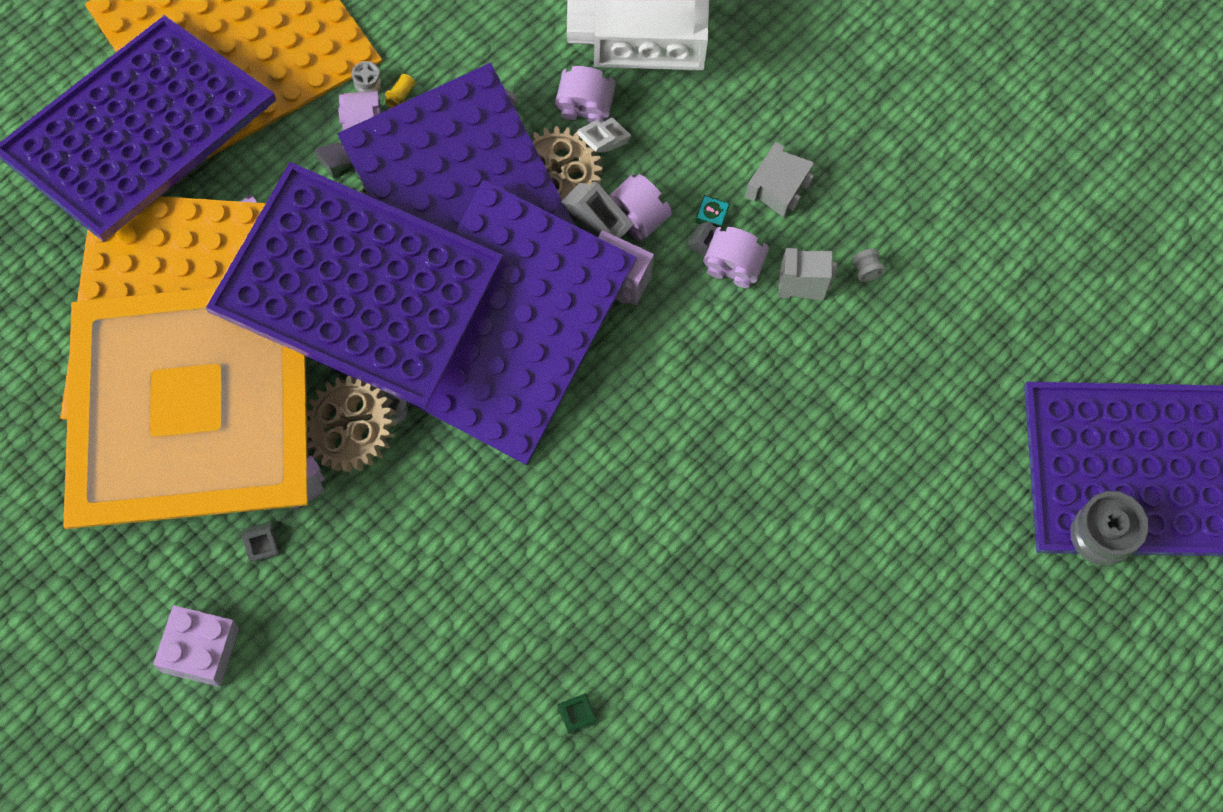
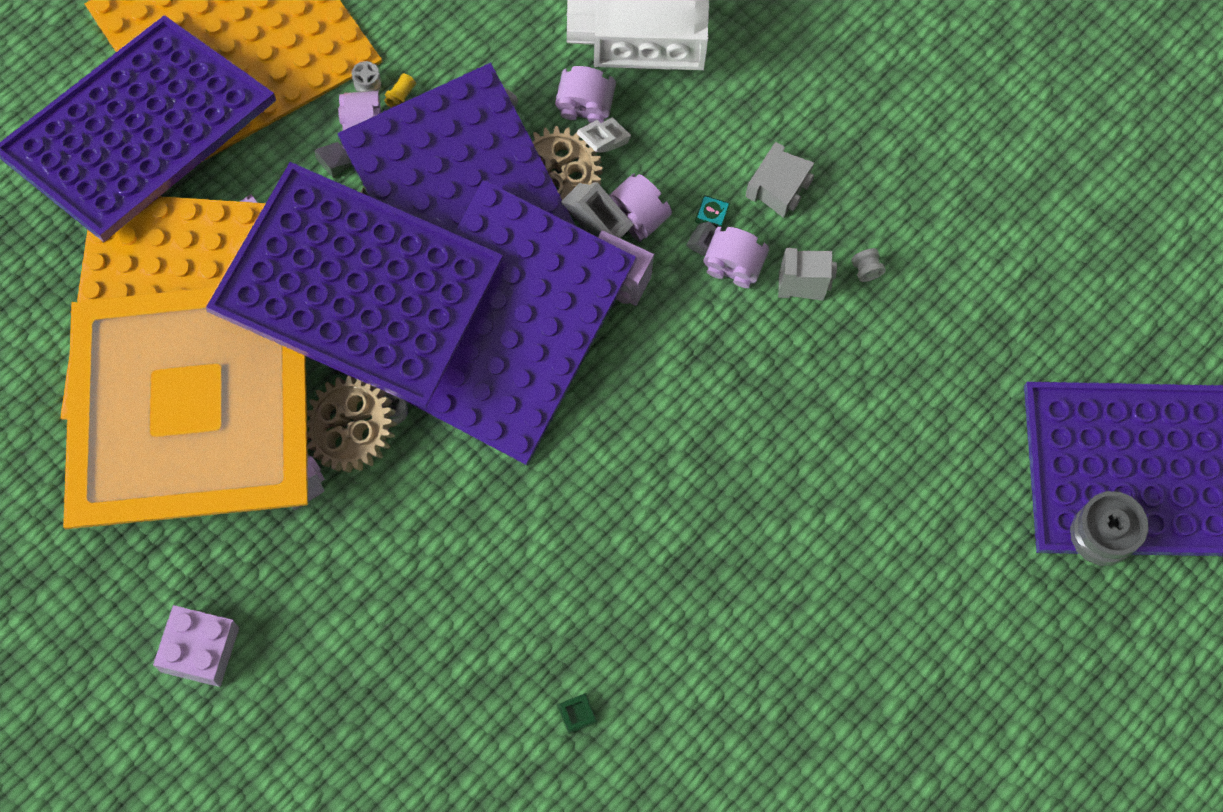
(260, 541): dark grey slope -> none

